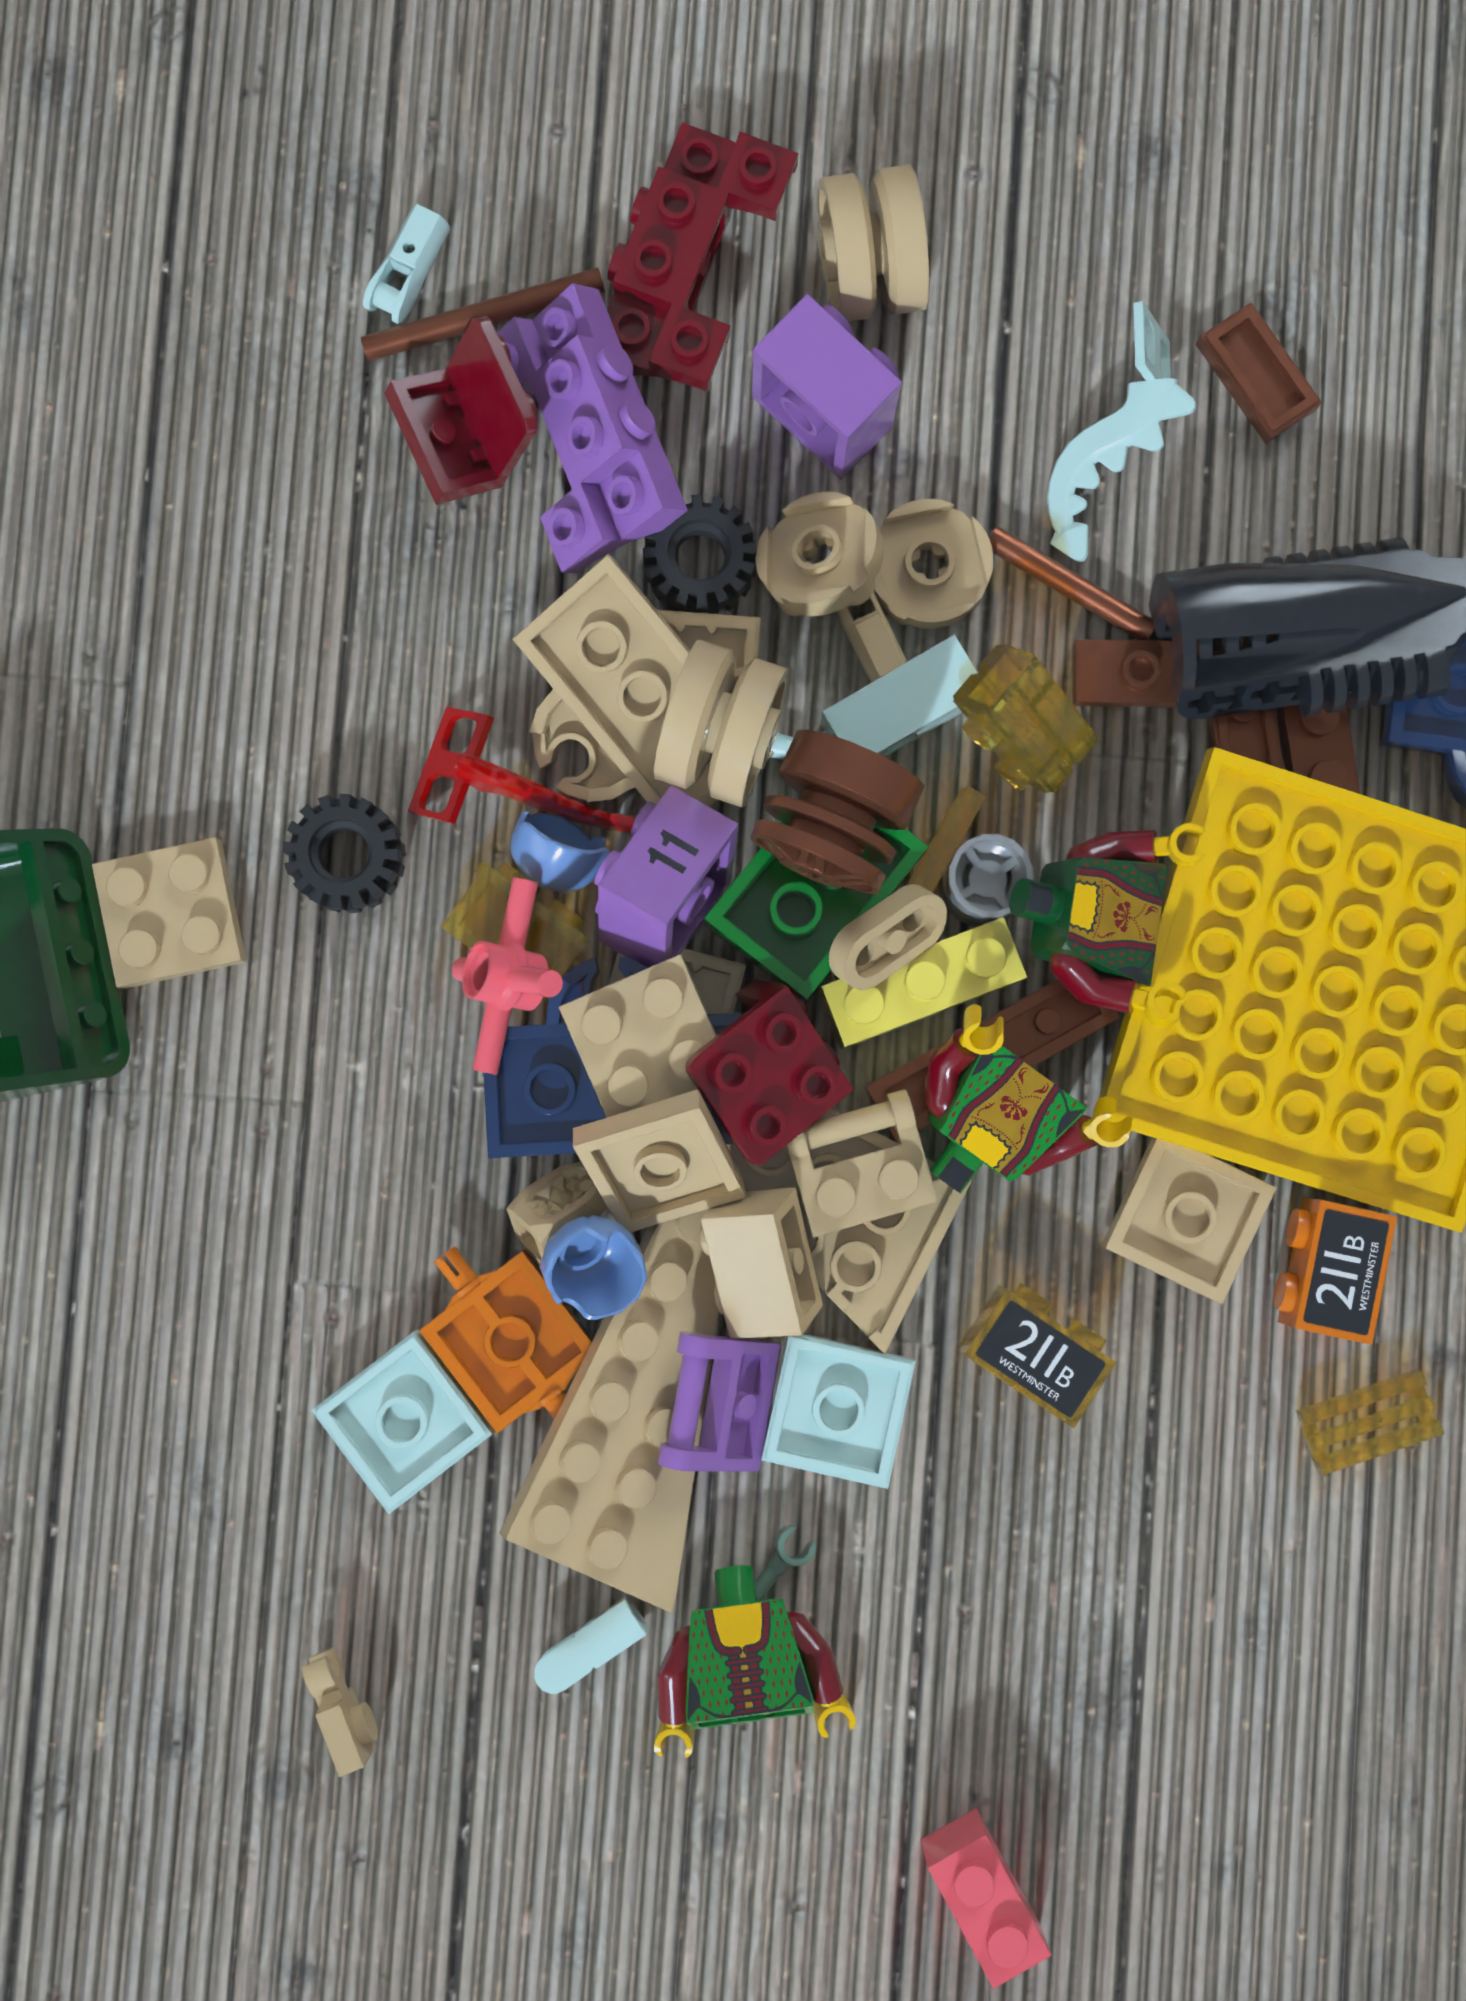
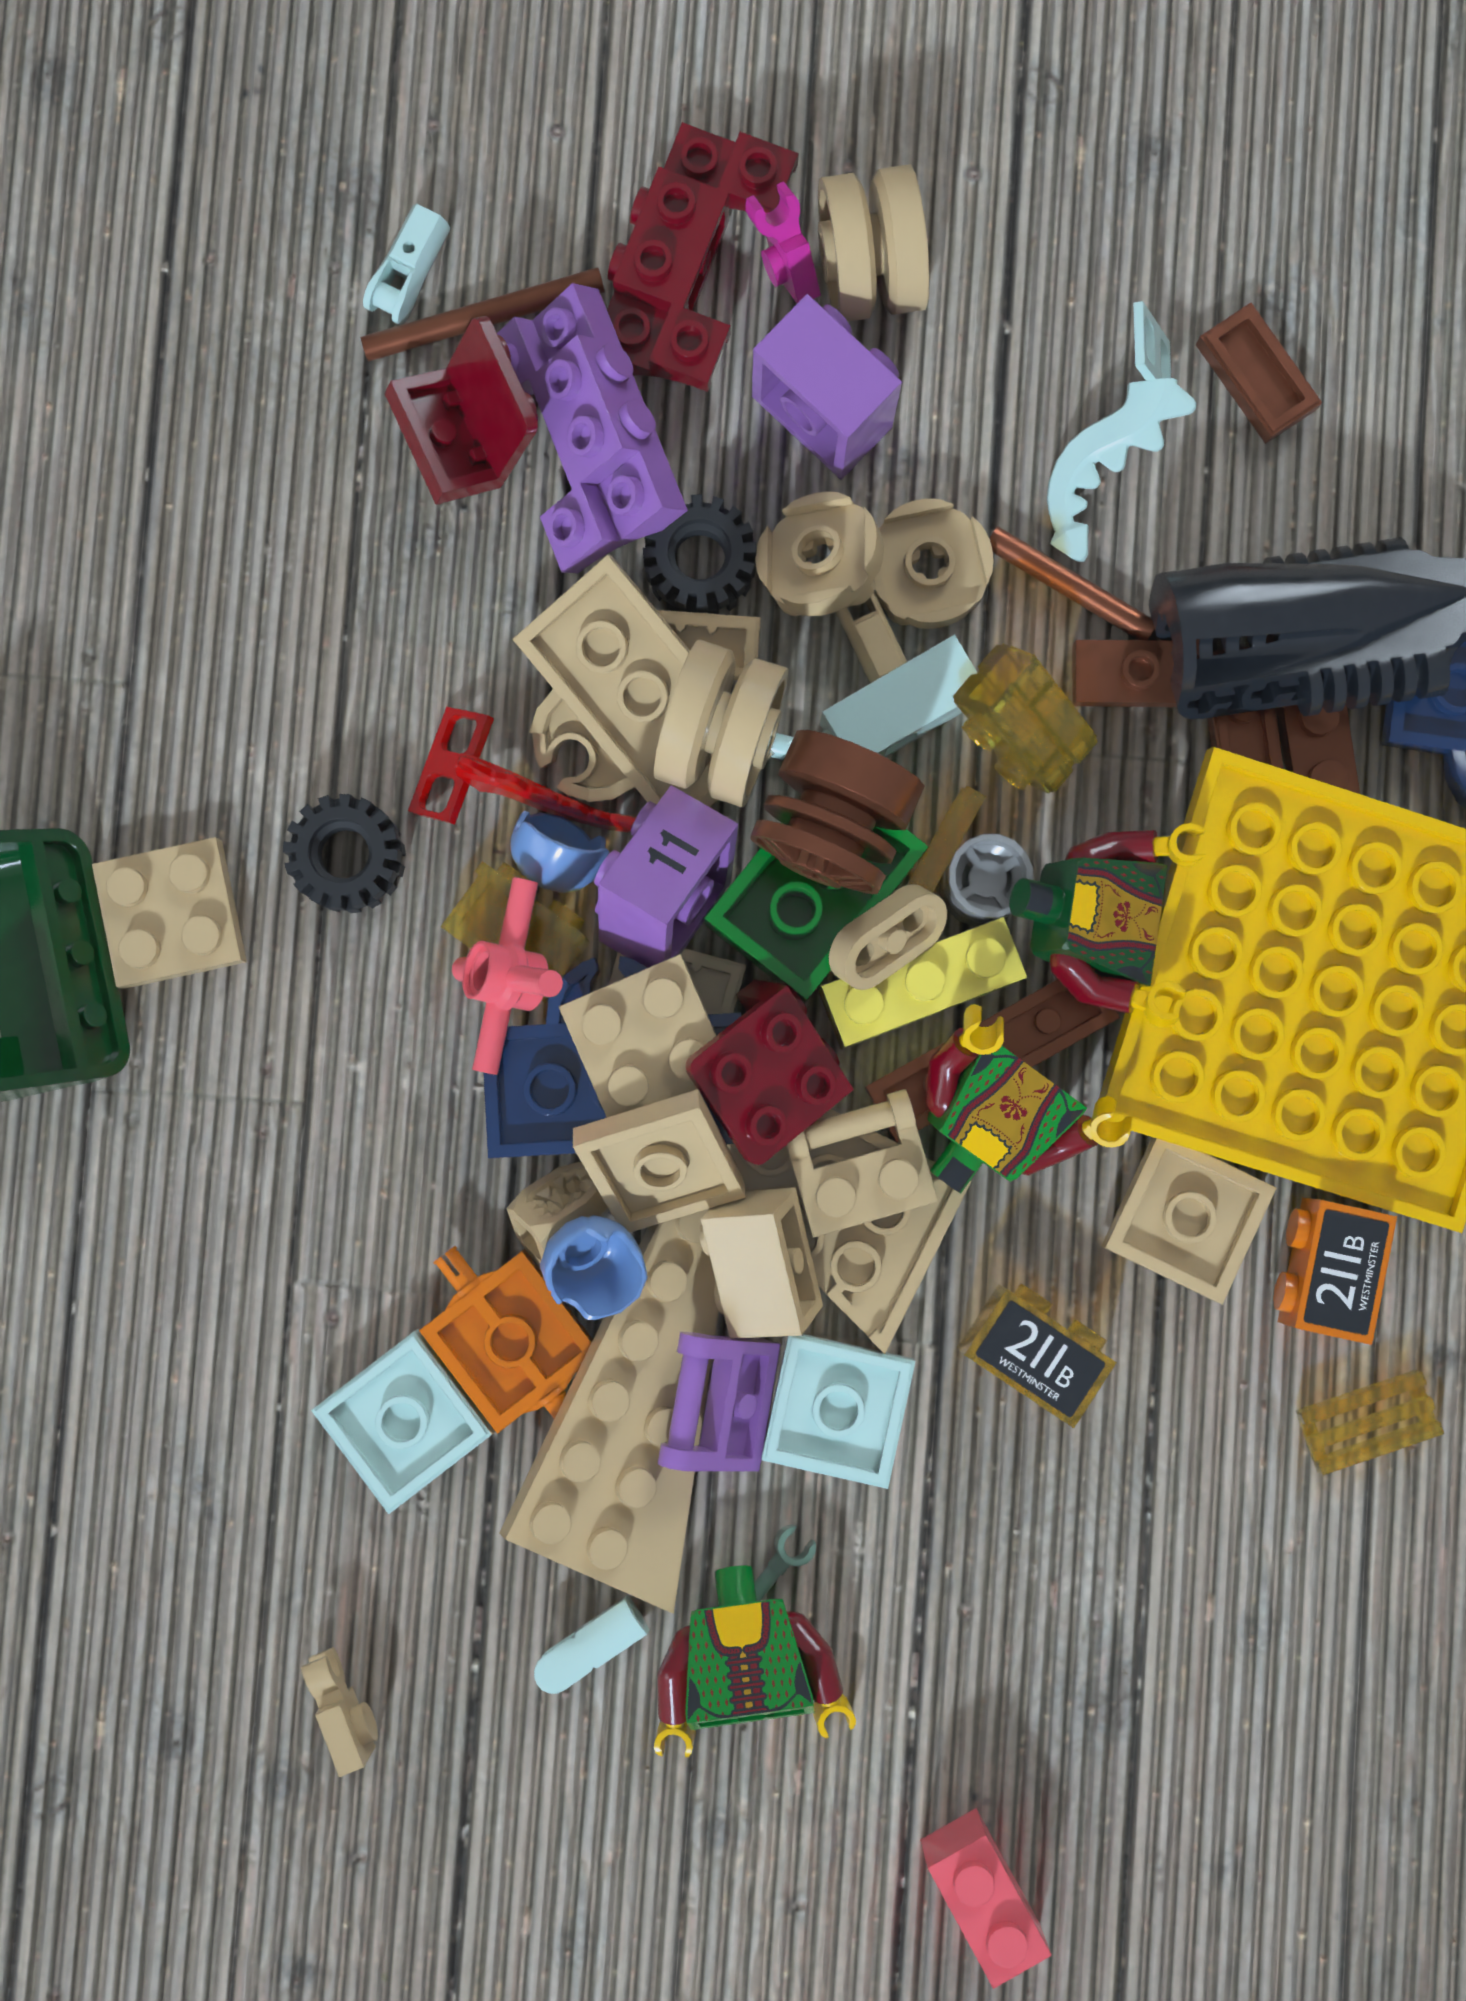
(788, 252): none -> dark pink plate

